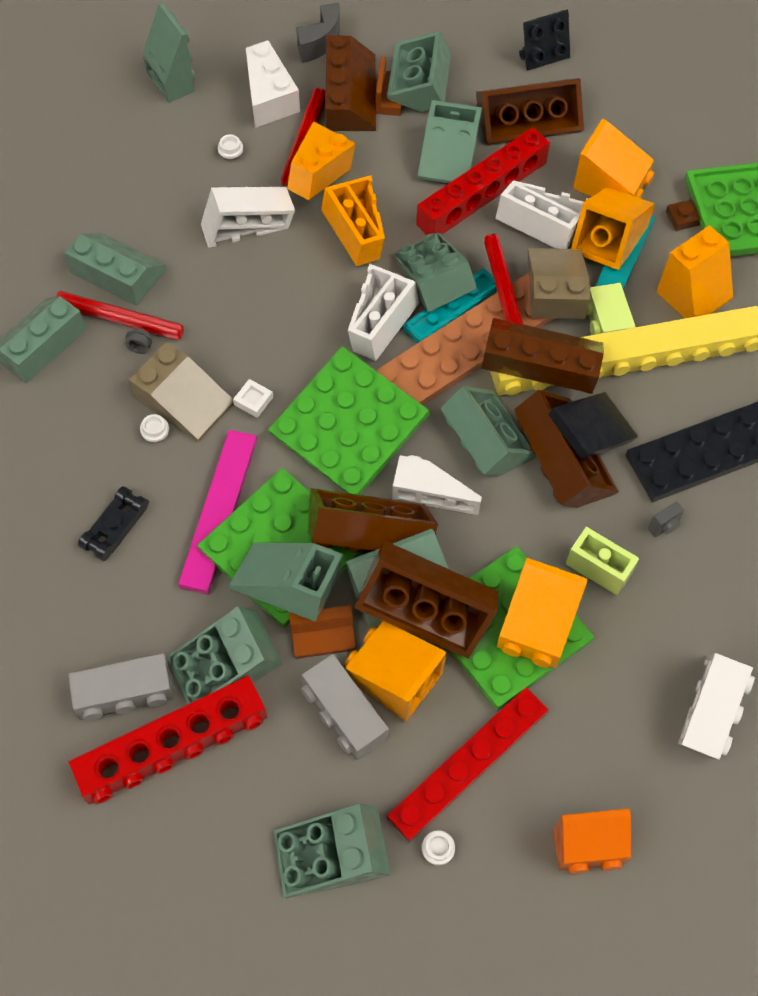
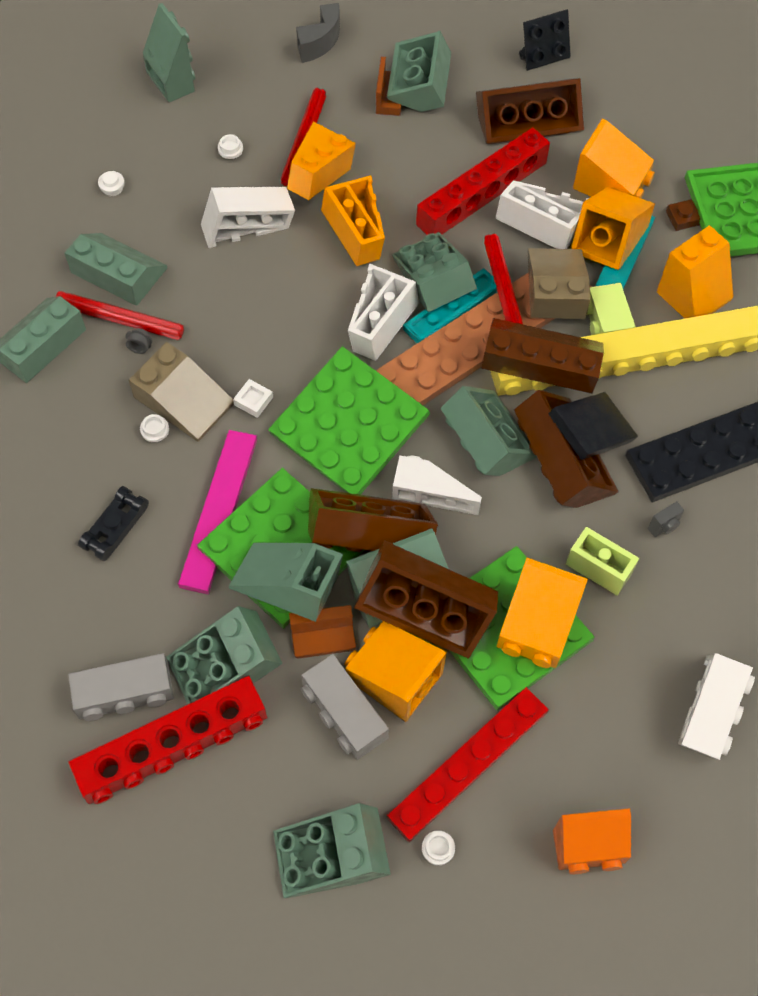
(111, 183): none -> white plate
(271, 86): white wedge -> none
(349, 85): reddish brown slope -> none
(449, 141): sand green slope -> none

